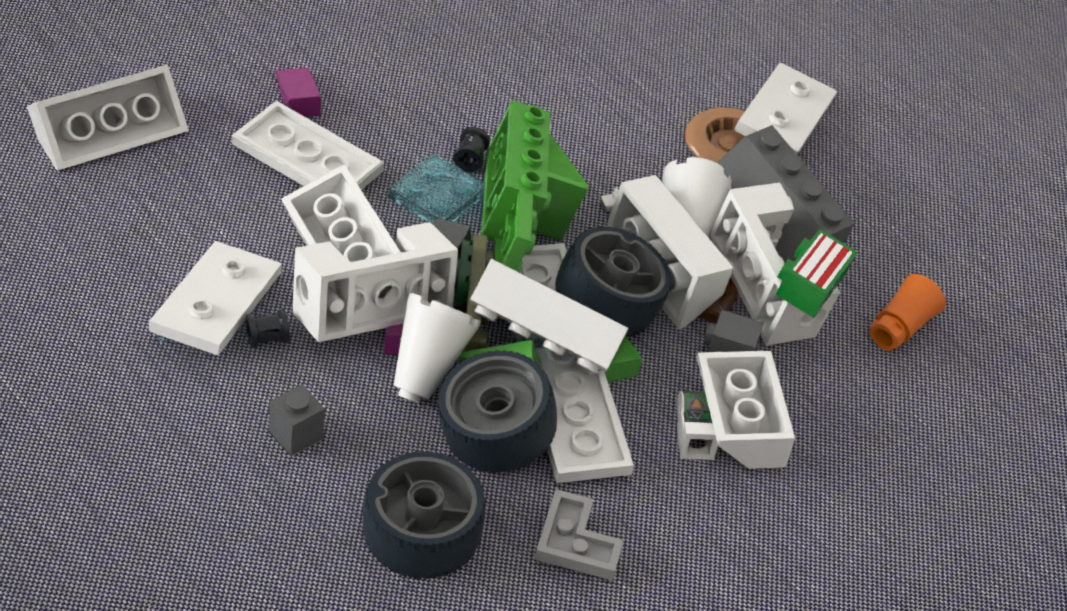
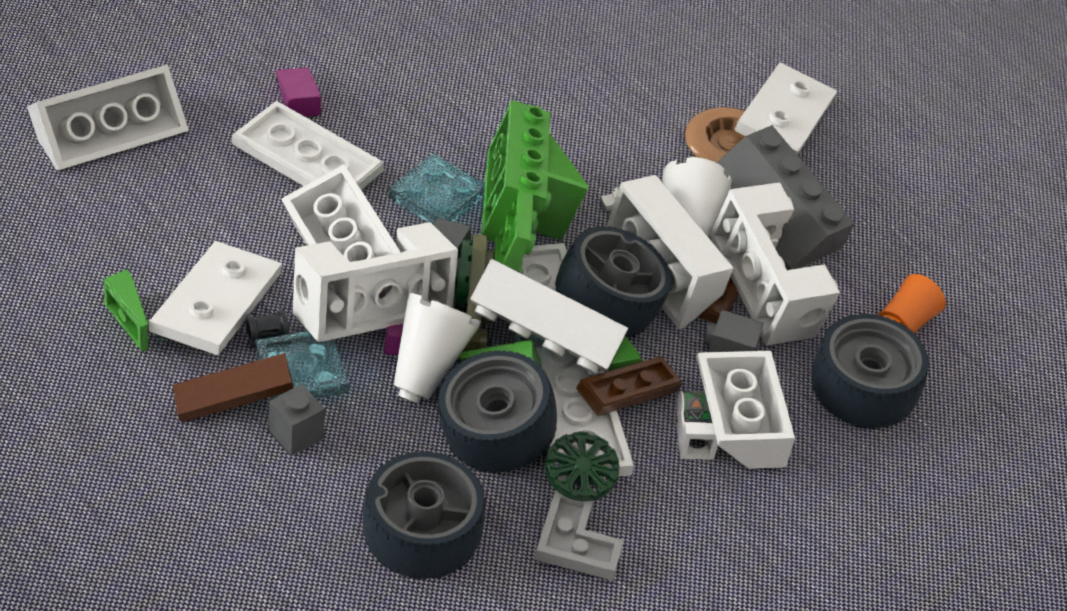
(124, 304): none -> bright green slope
(232, 387): none -> reddish brown tile
(310, 362): none -> clear light blue plate
(471, 149): black bush -> none
(582, 466): none -> dark green wheel
(629, 385): none -> reddish brown tile
(815, 272): brick -> none
(870, 370): none -> wheel

